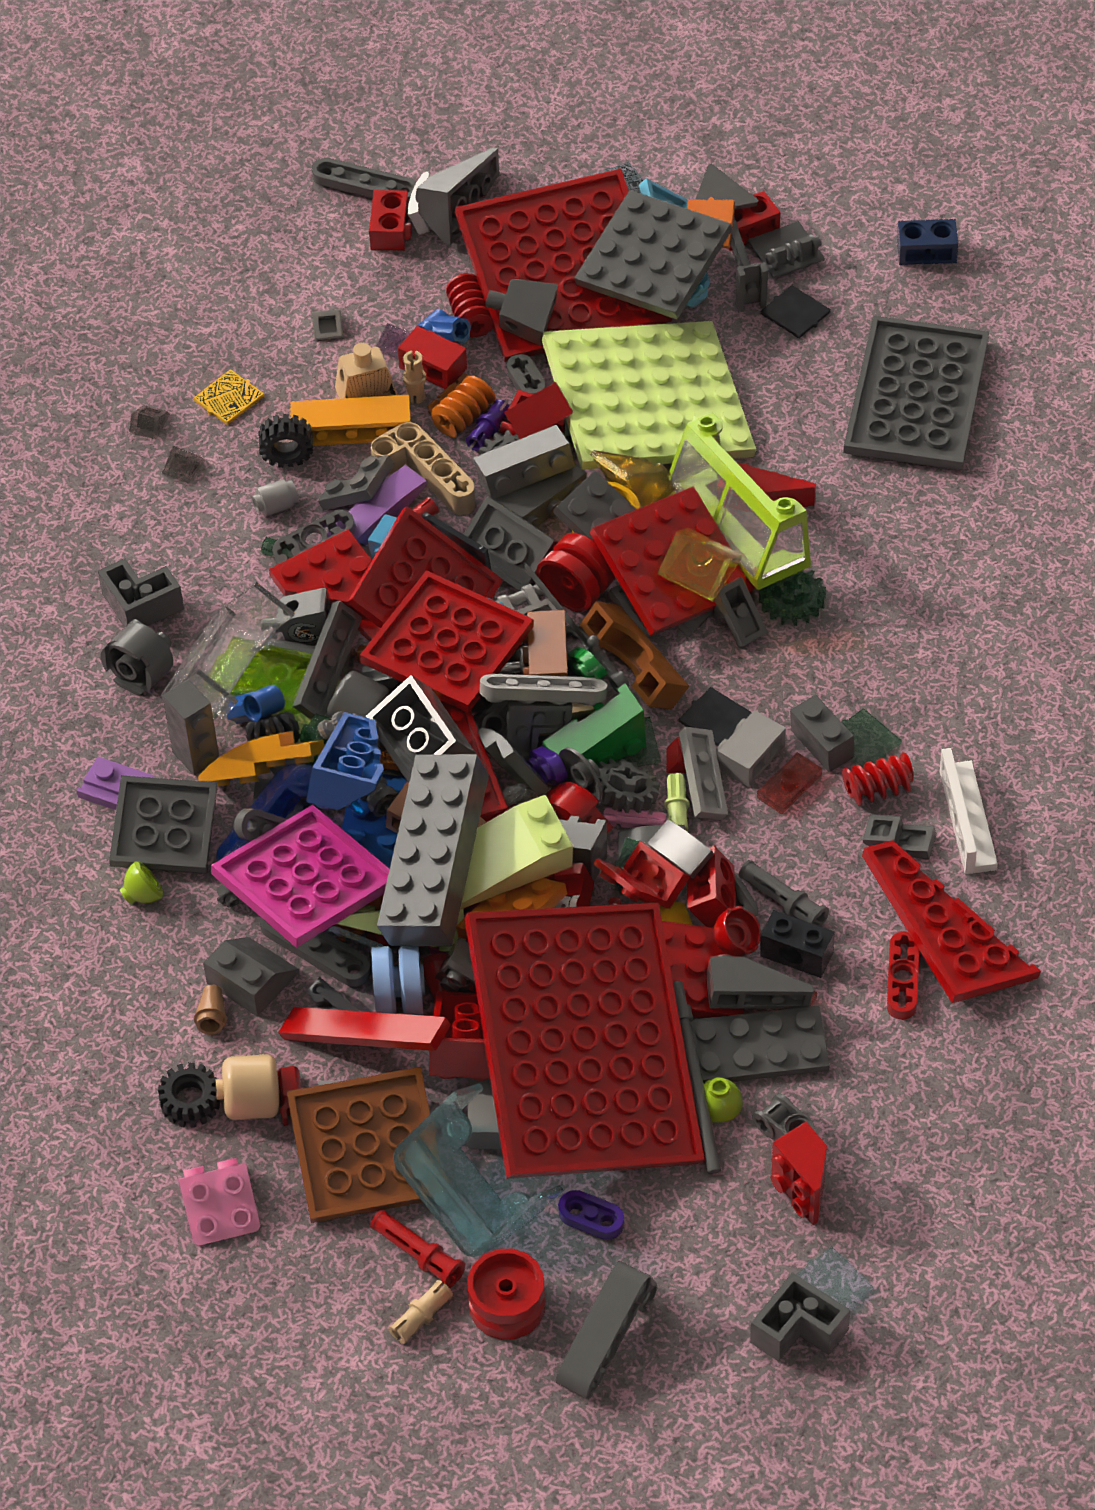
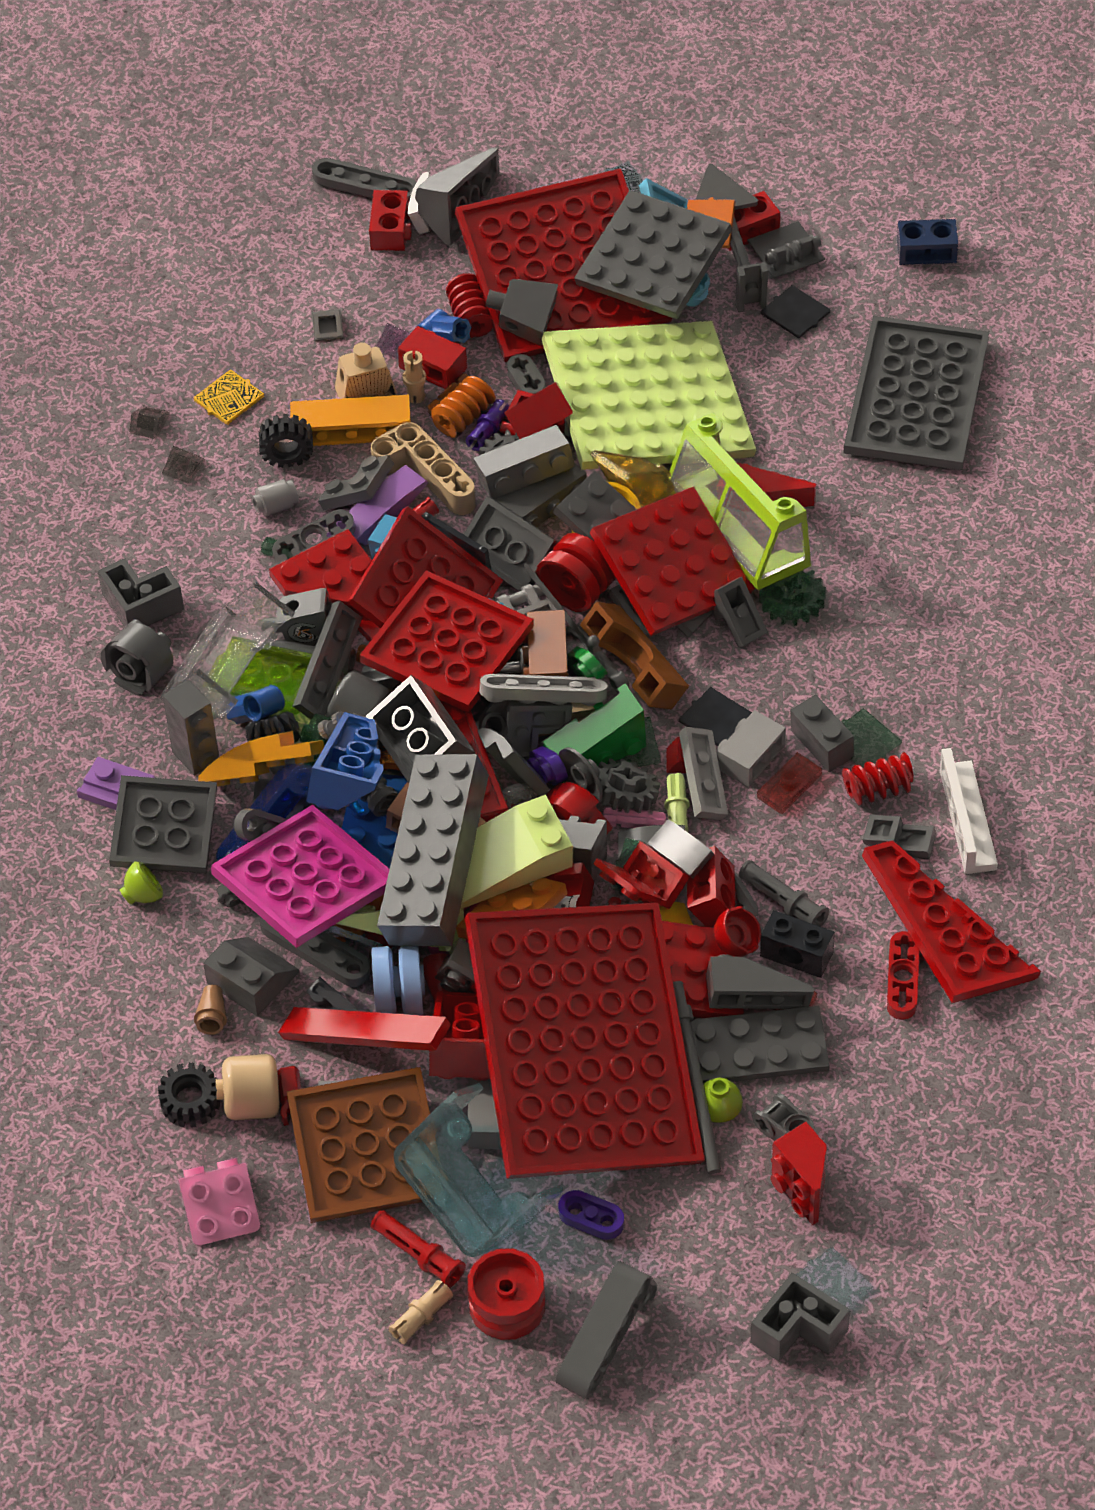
(699, 563): clear yellow slope -> none

